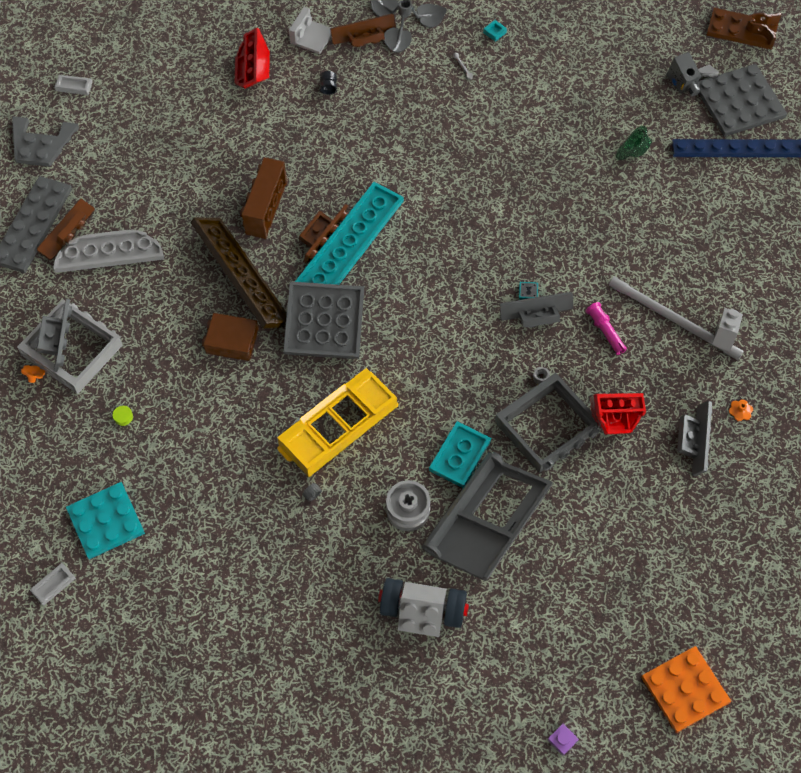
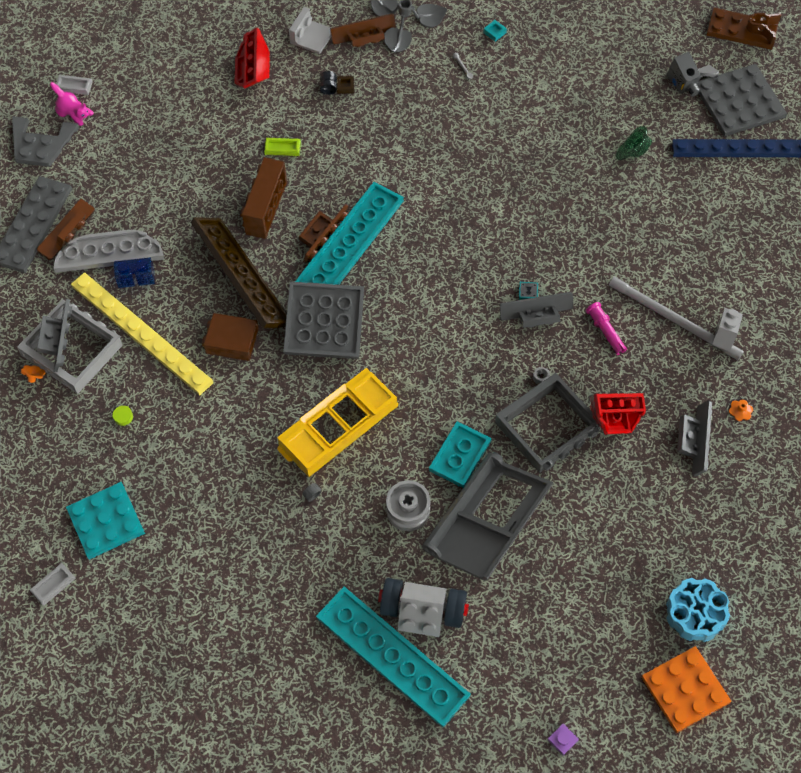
(69, 105): none -> dark pink animal
(142, 268): none -> clear blue piece
(142, 334): none -> light yellow plate
(282, 146): none -> lime tile
(345, 84): none -> dark brown plate
(393, 657): none -> teal plate
(710, 616): none -> medium azure connector

